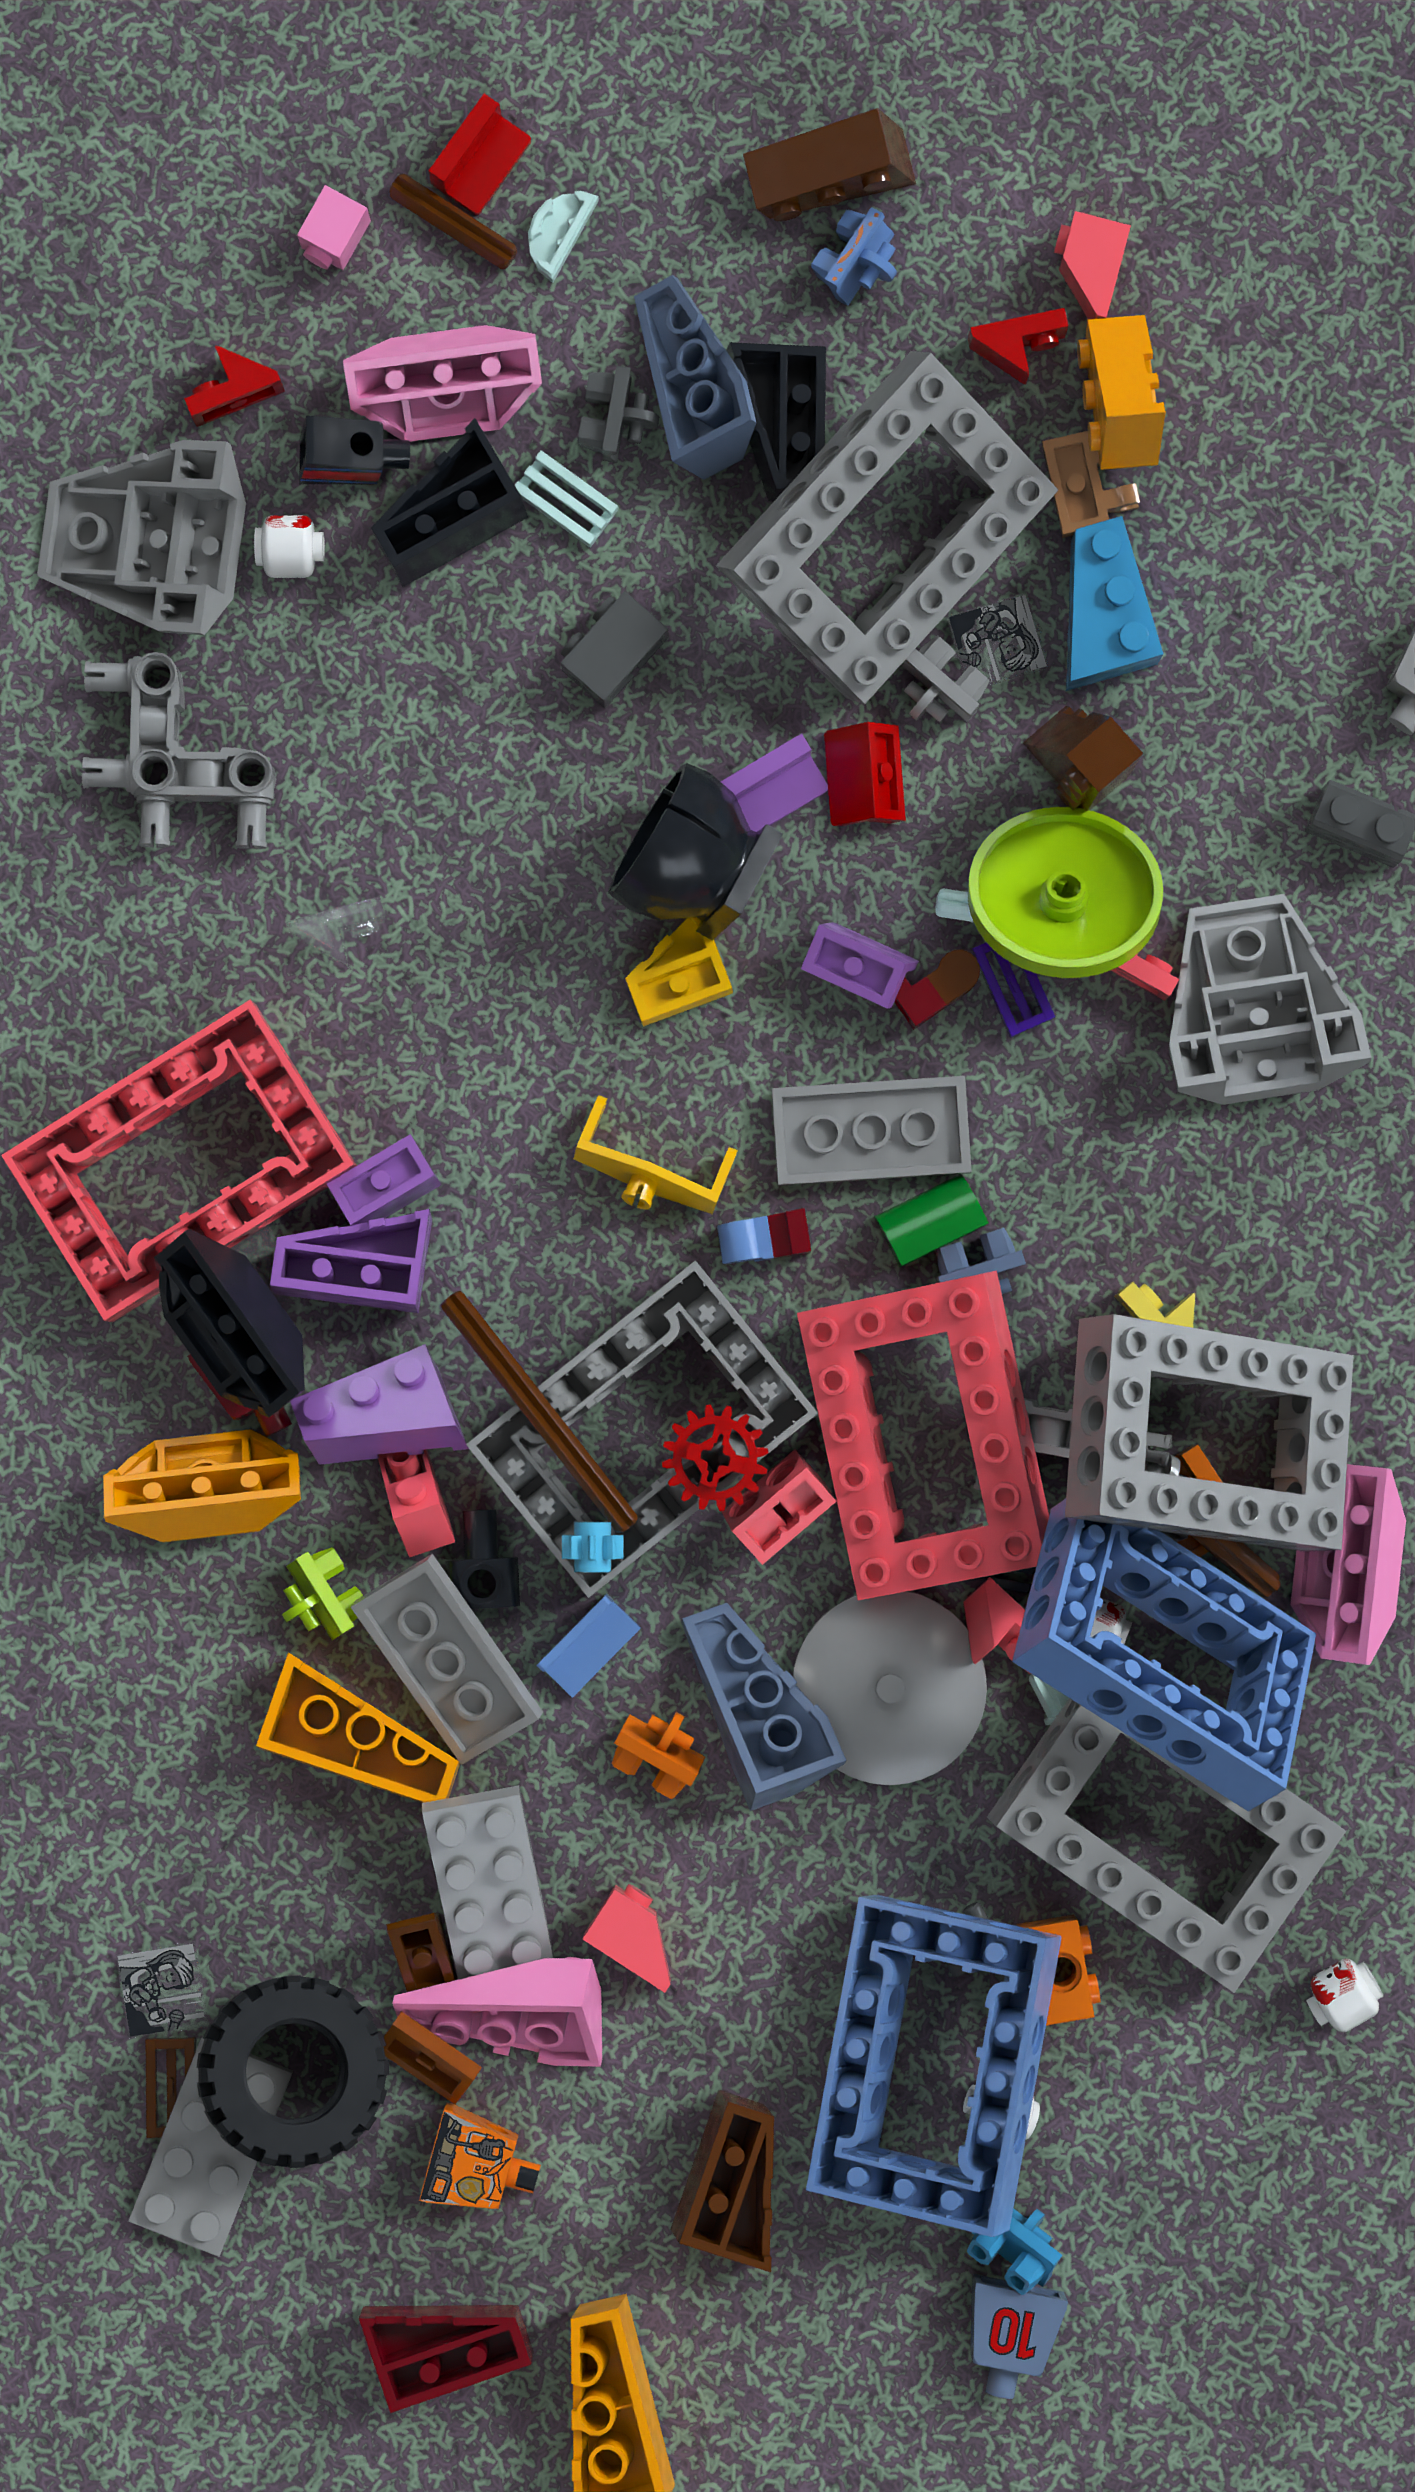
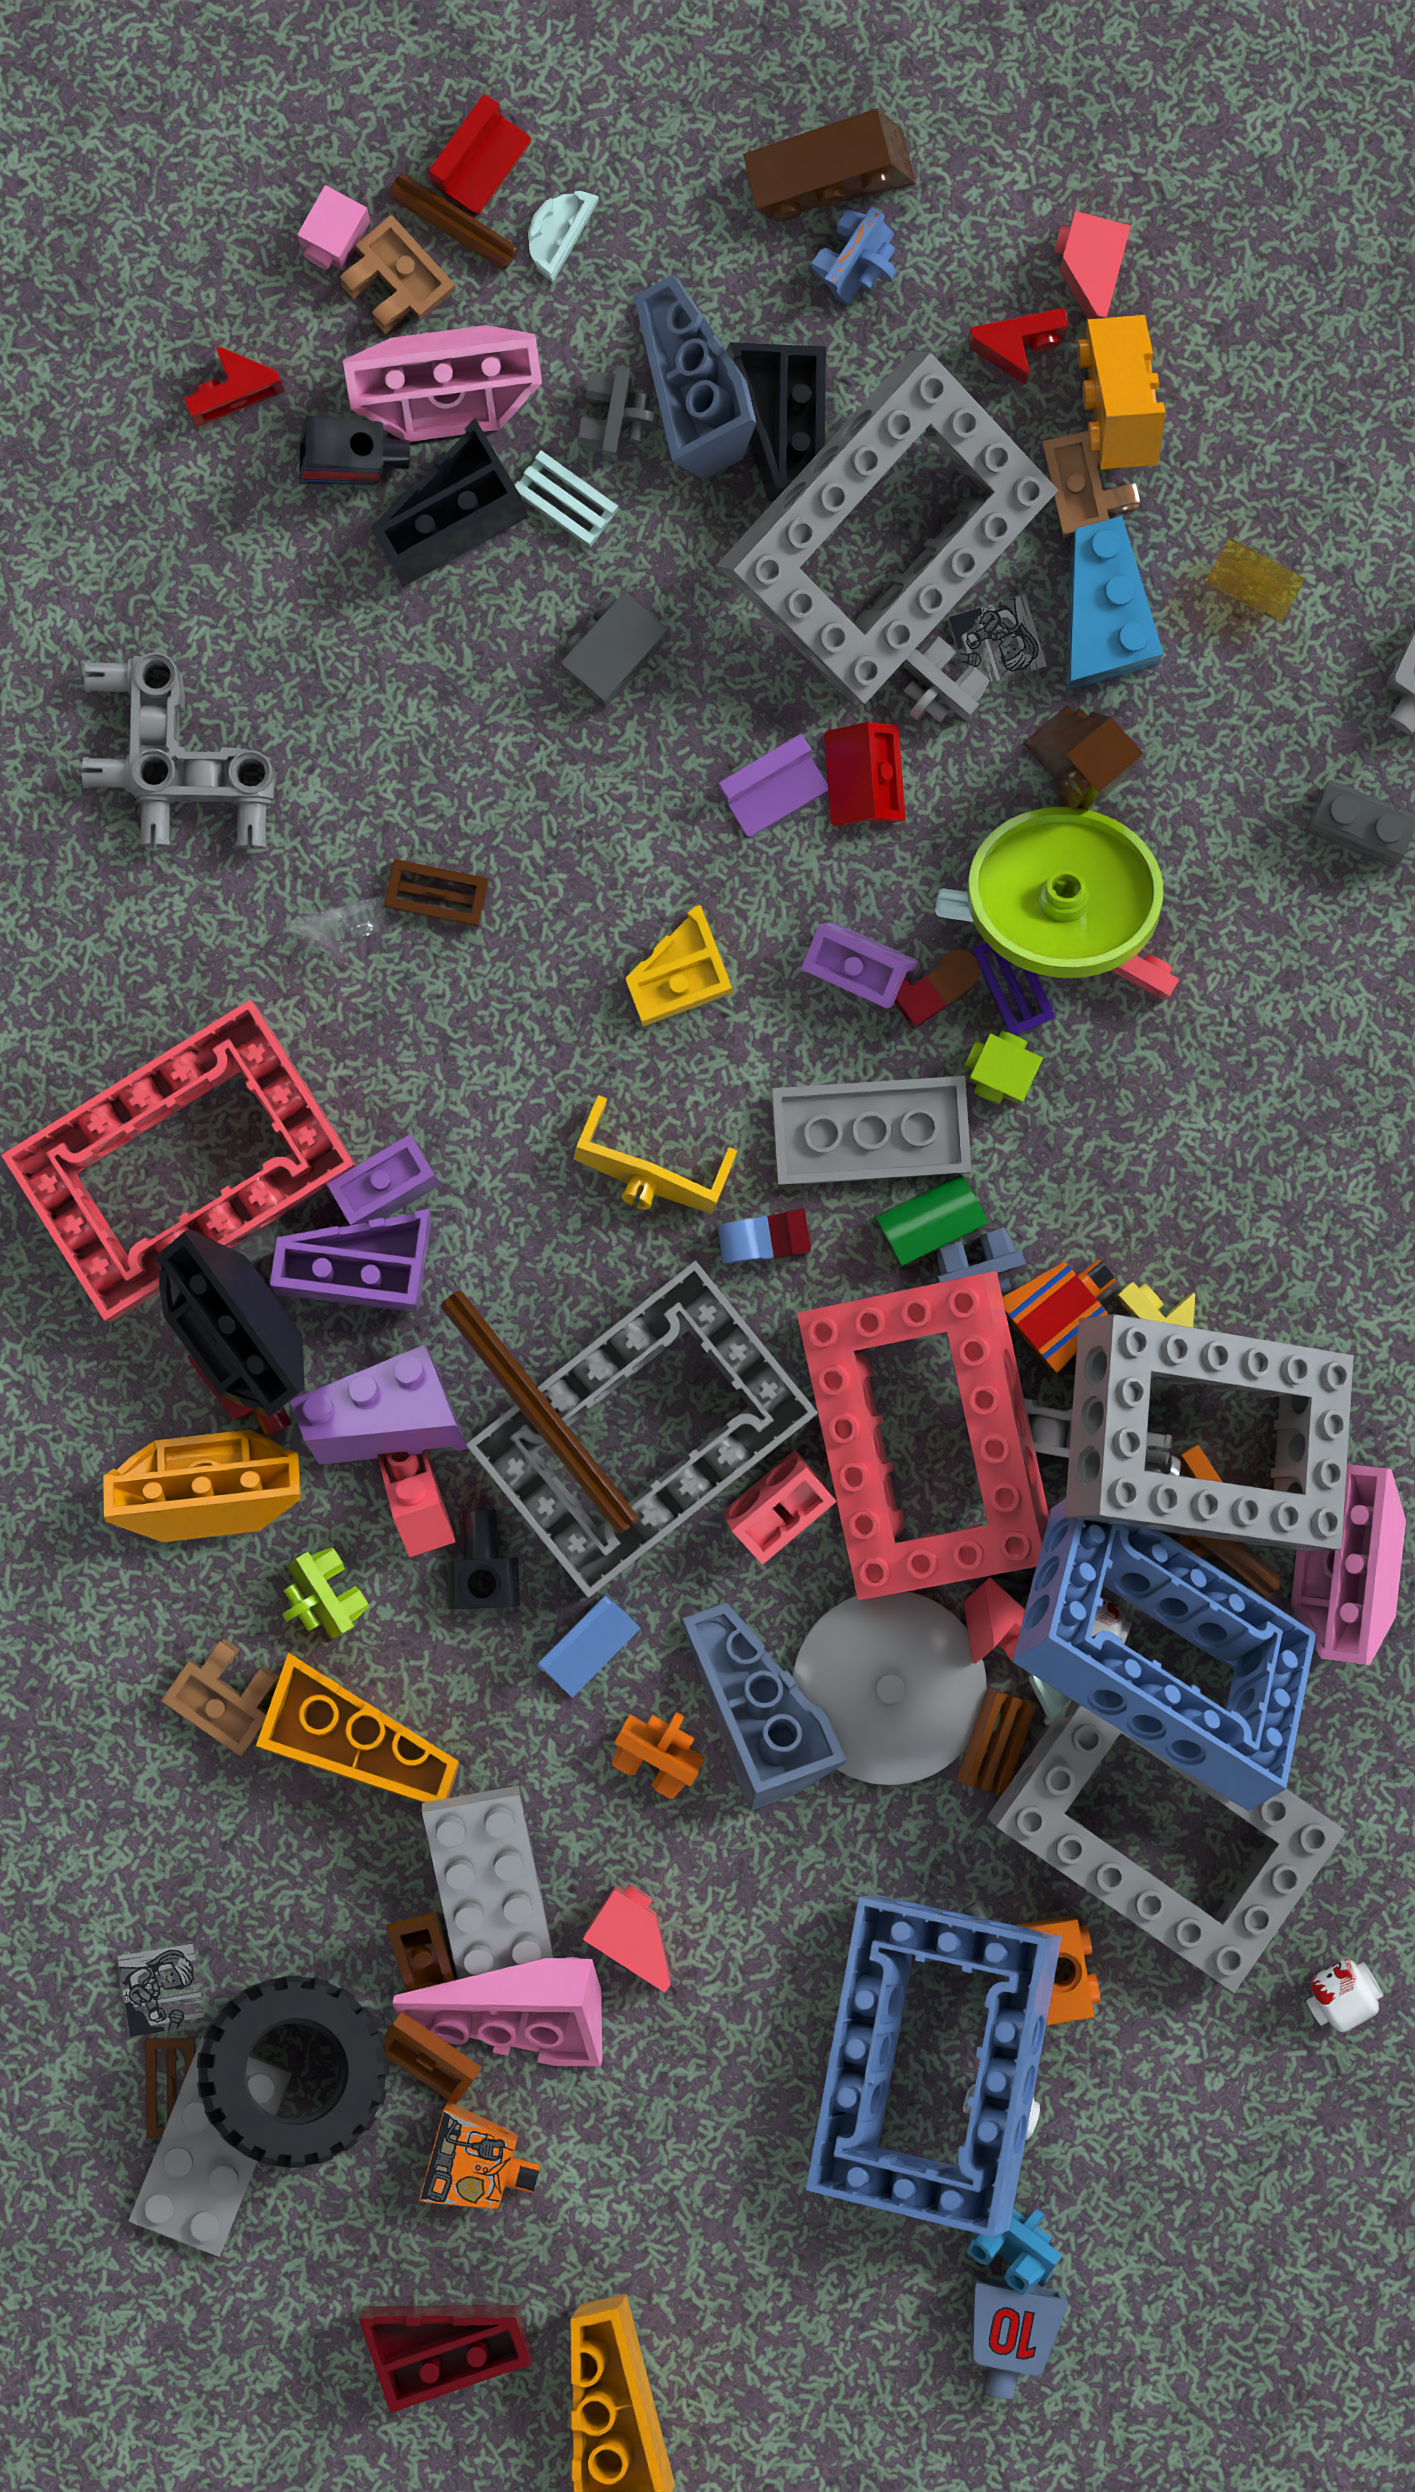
(150, 535): light grey wedge -> none
(215, 1705): none -> medium nougat plate
(288, 546): white head -> none
(395, 885): none -> reddish brown tile
(404, 267): none -> medium nougat plate
(446, 1659): light grey plate -> none
(592, 1546): medium azure gear -> none
(692, 1451): red gear -> none
(694, 855): black plate -> none
(729, 2184): reddish brown wedge -> none
(1002, 1068): none -> lime brick
(1003, 1744): none -> dark orange tile
(1050, 1309): none -> torso
(1255, 580): none -> clear yellow hips
(1259, 1007): light grey wedge -> none

